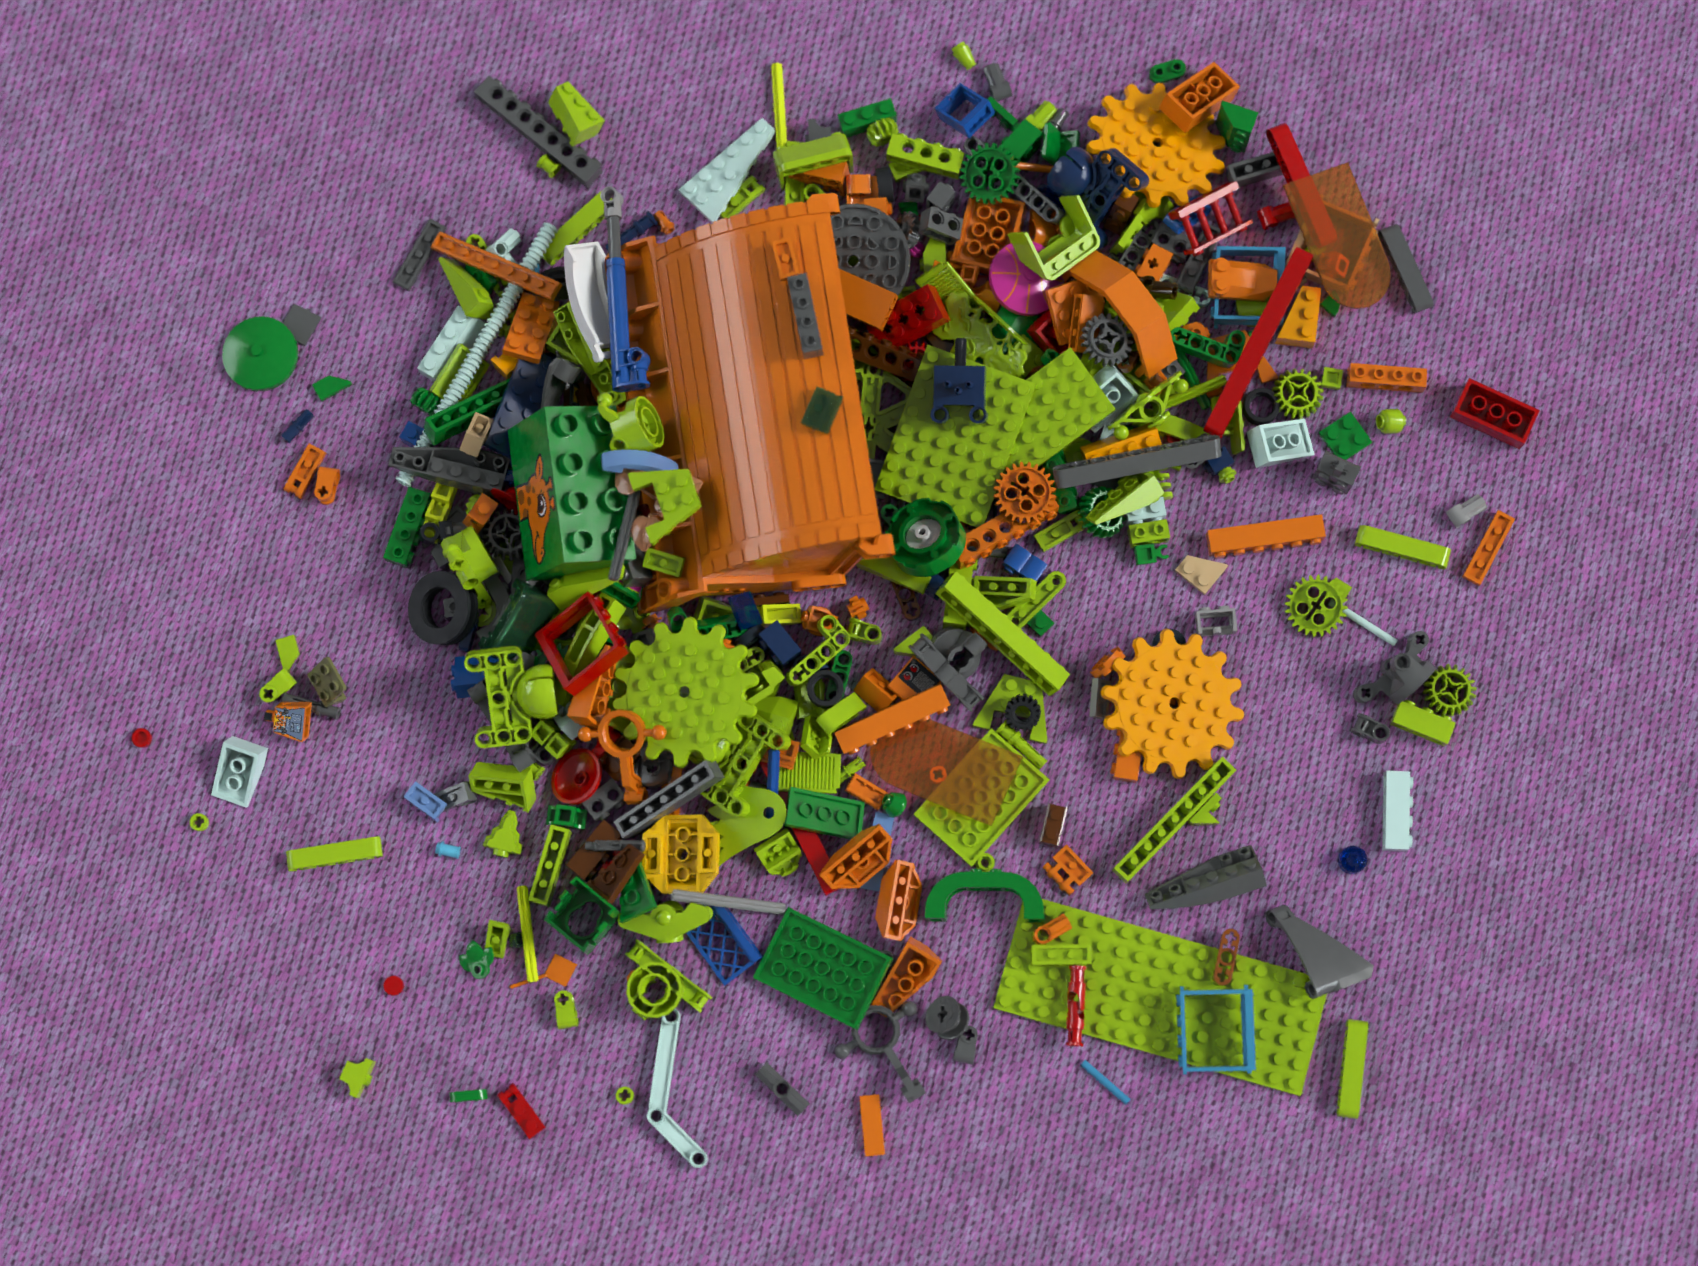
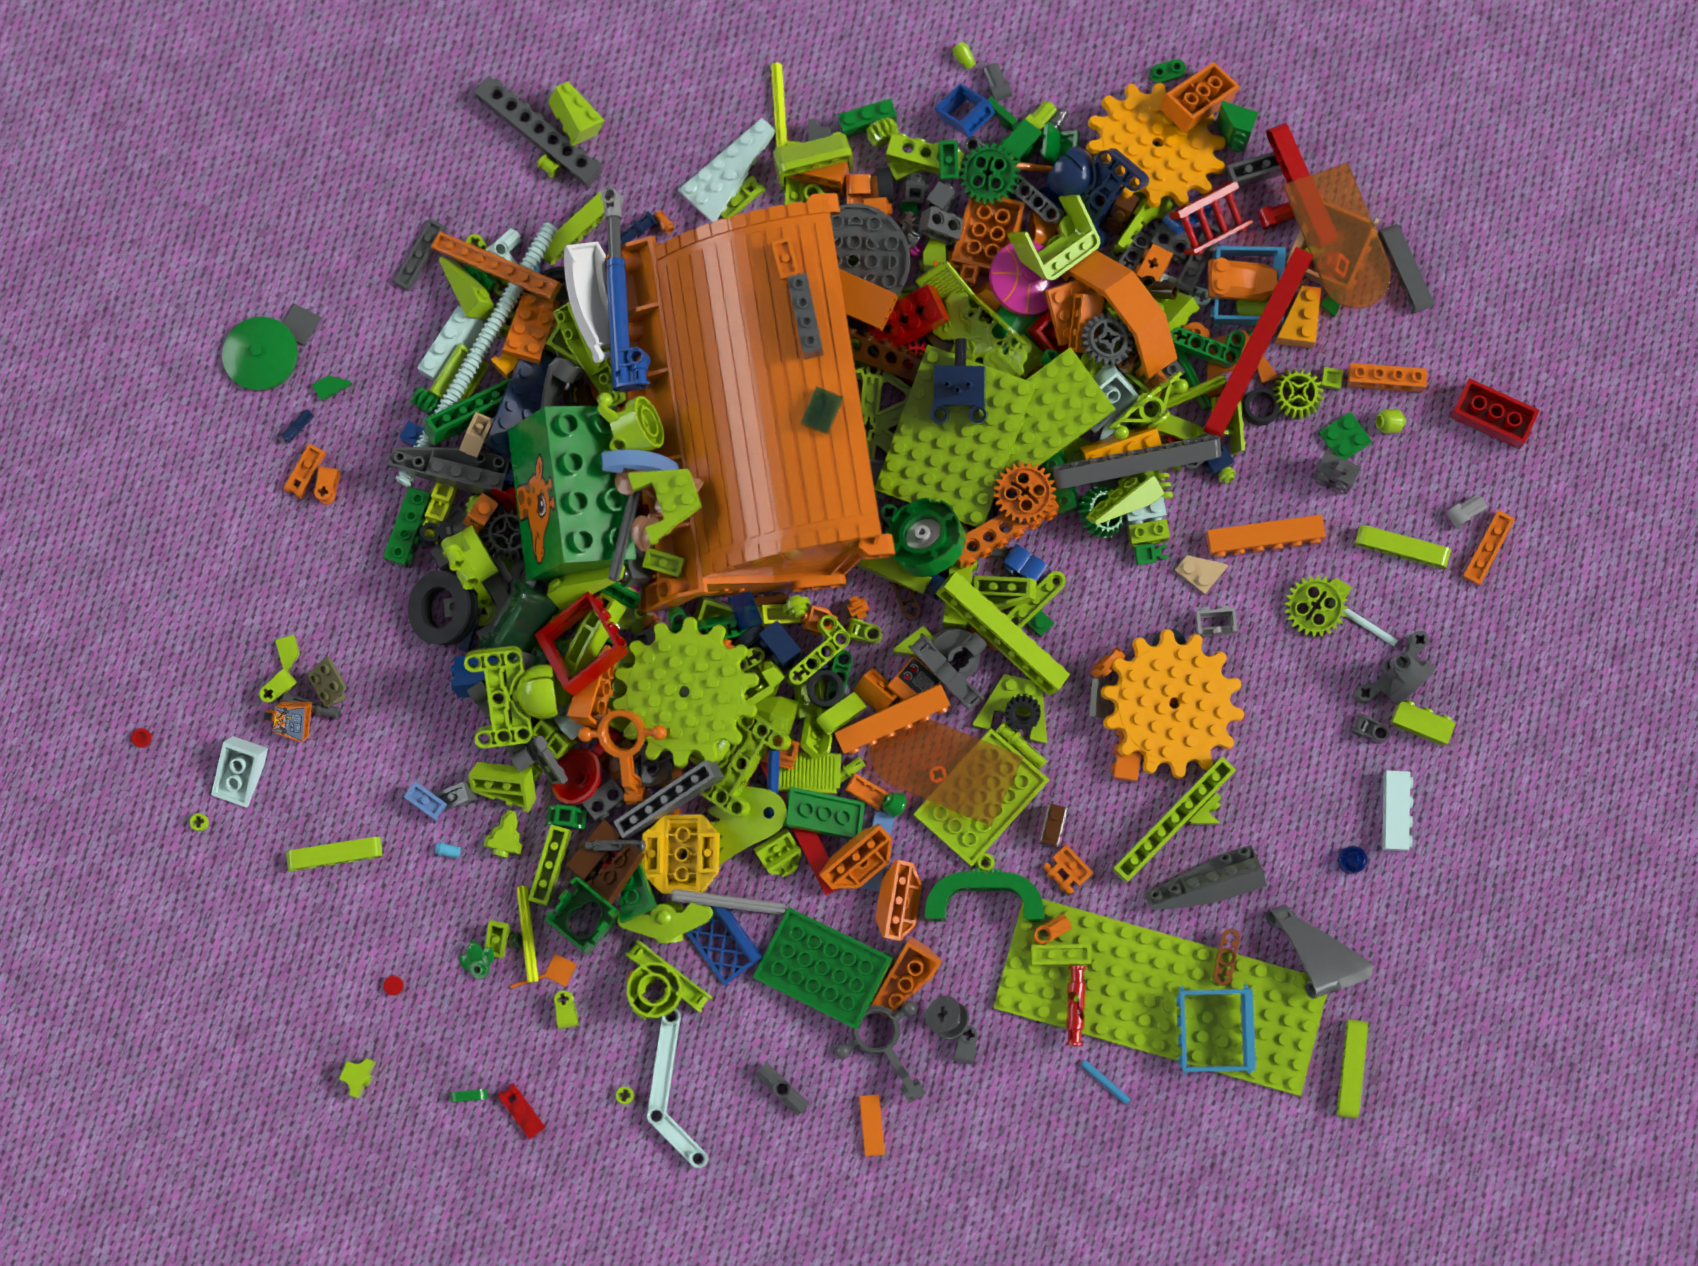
(546, 760): none -> dark grey hinge
(796, 606): none -> lime plate
(948, 159): none -> green slope
(1059, 531): lime plate -> none
(1279, 442): light aqua slope -> none
(1452, 698): lime gear -> none

